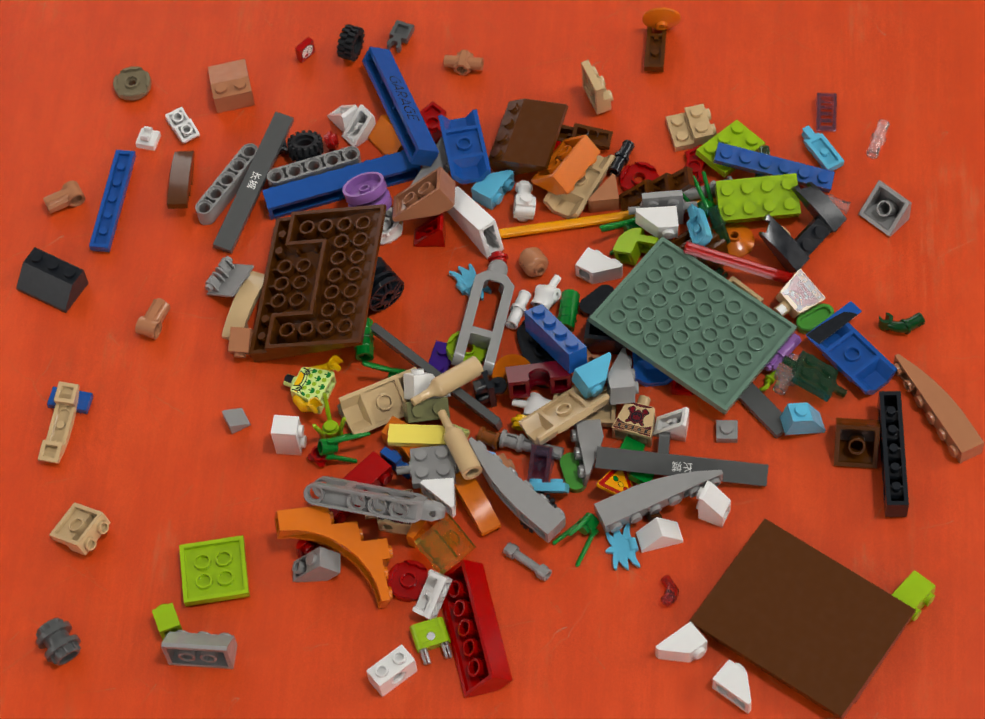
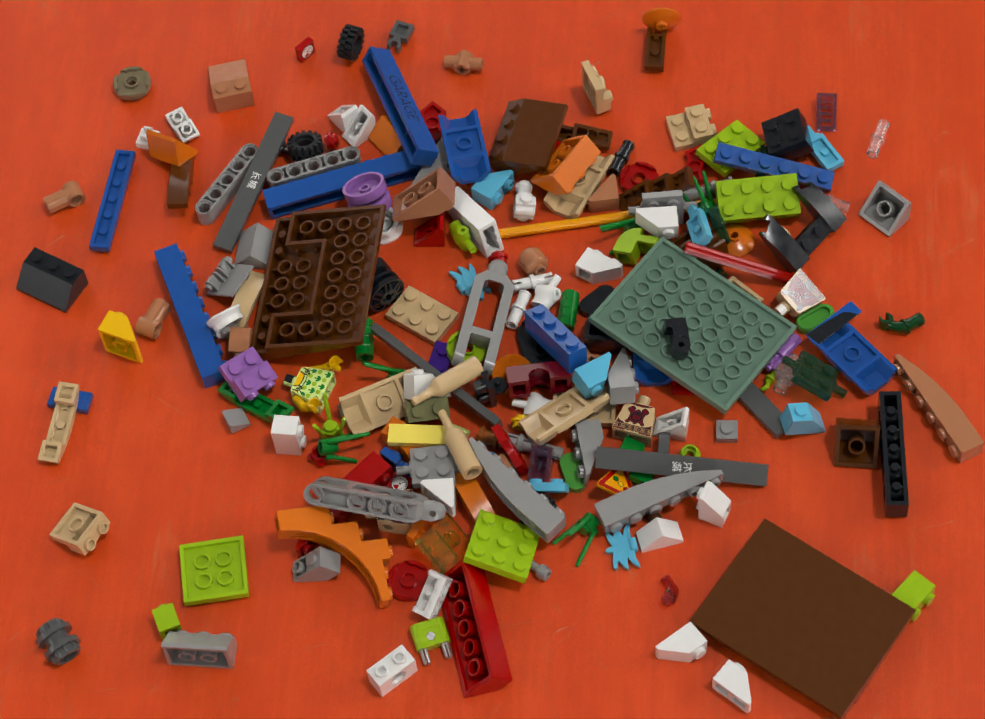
(119, 336): none -> yellow slope
(169, 149): none -> orange slope
(190, 313): none -> blue brick
(224, 320): none -> white hat
(248, 374): none -> medium lavender plate
(254, 246): none -> light grey slope
(260, 406): none -> green slope
(400, 482): none -> tile
(422, 315): none -> tan plate
(461, 236): none -> lime piece
(501, 546): none -> lime plate
(505, 441): none -> red tile
(531, 281): none -> white pin
(679, 337): none -> black leg
(690, 449): none -> lime plate
(787, 135): none -> black brick

